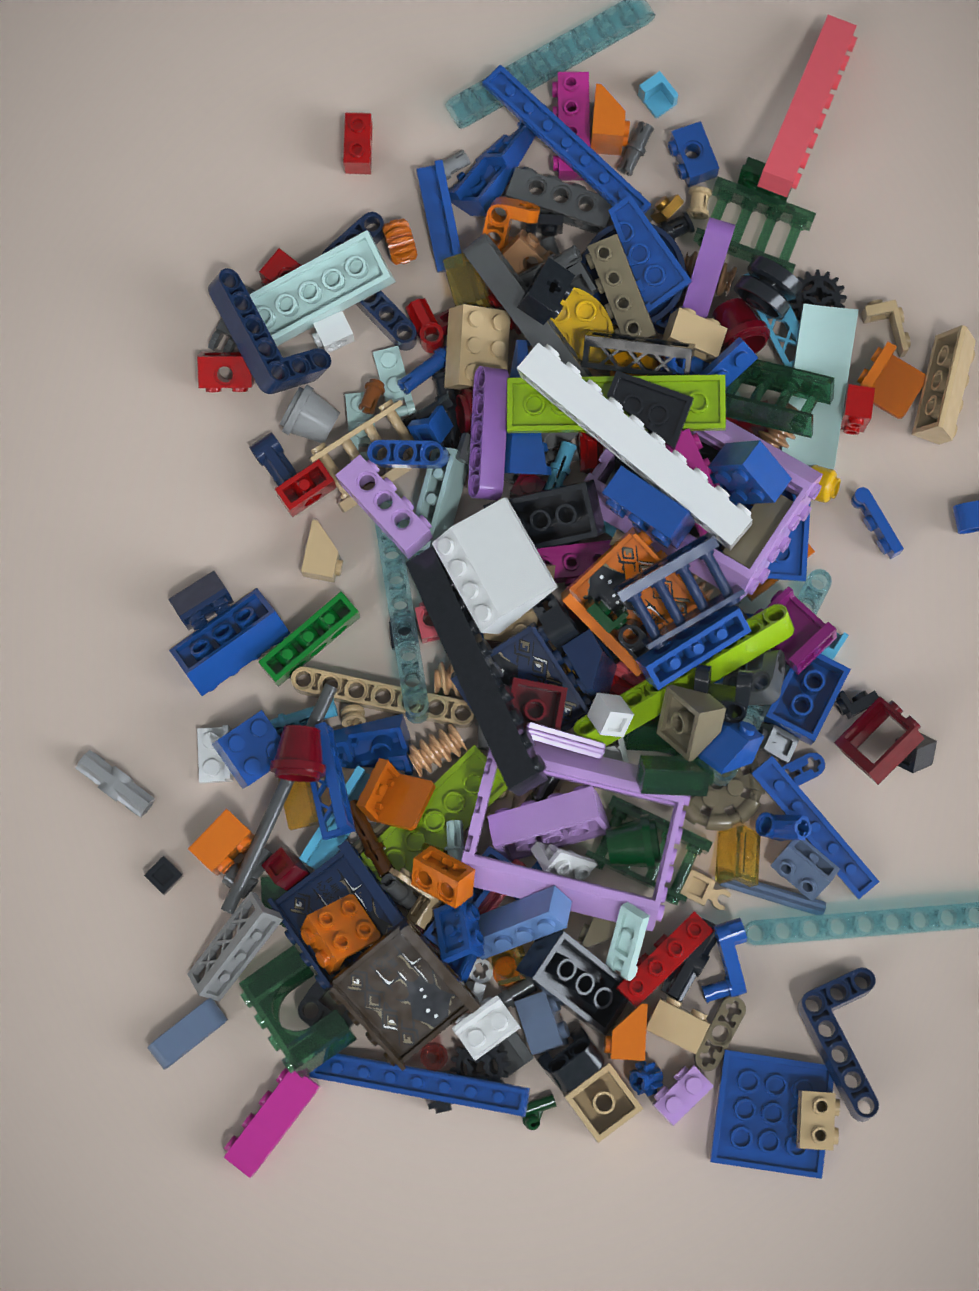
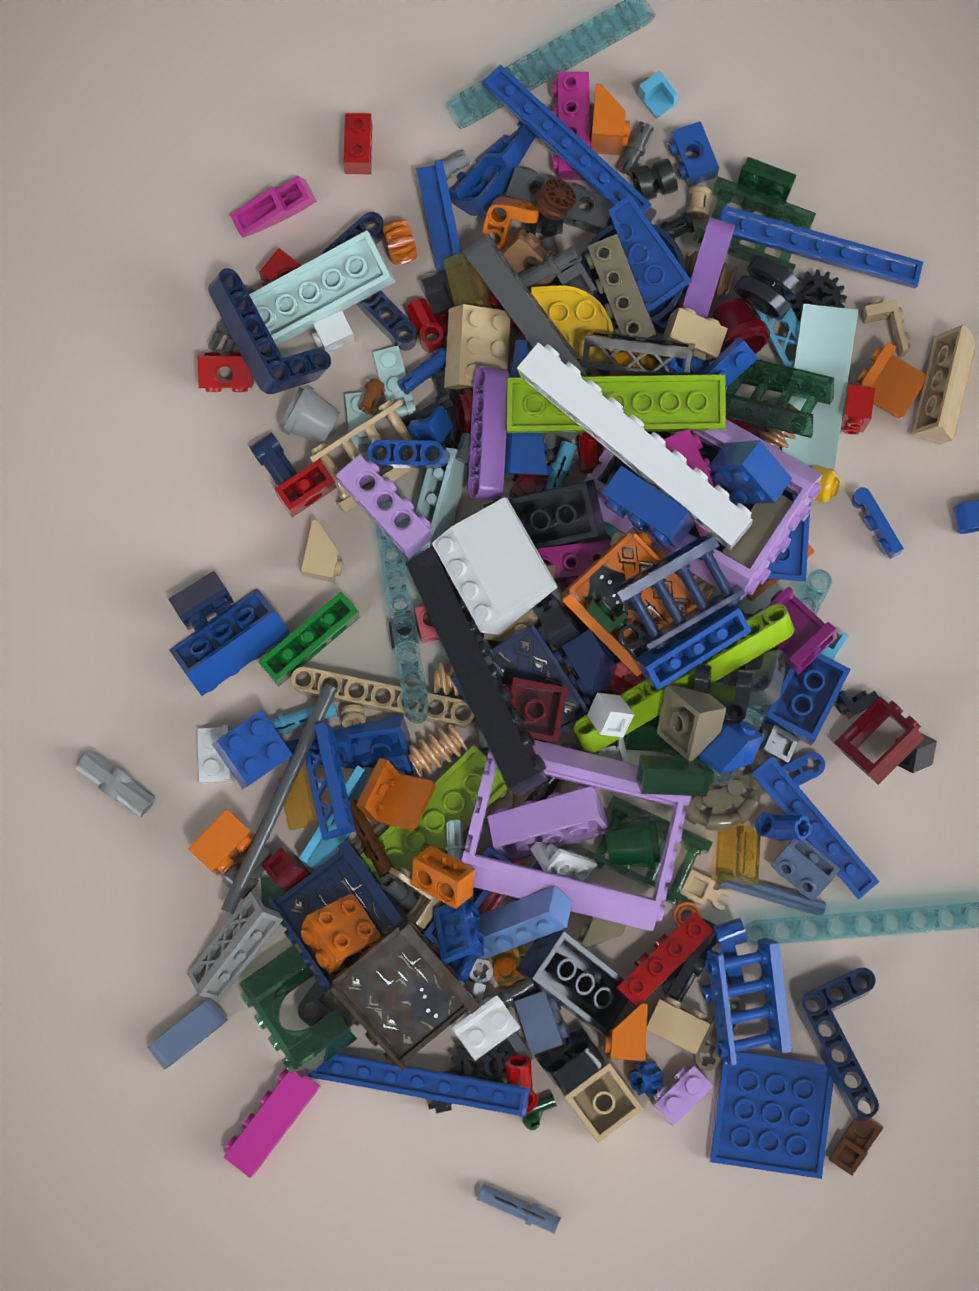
(163, 875): black plate -> none
(273, 207): none -> dark pink slope
(299, 755): dark red piece -> none
(438, 292): none -> black panel
(440, 1054): clear red cone -> none
(520, 1073): none -> red piece
(546, 292): black brick -> none
(549, 1223): none -> sand blue pin
(553, 200): none -> copper wheel
(566, 740): lavender axle -> none
(627, 940): light aqua plate -> none
(654, 405): black wing -> none
(655, 180): none -> pearl dark grey wheel
(666, 208): pearl gold plate -> none
(683, 911): none -> orange tile
(774, 1008): none -> blue fence
(807, 106): coral brick -> none
(817, 1120): tan brick -> none
(823, 247): none -> blue tile
(855, 1144): none -> reddish brown slope

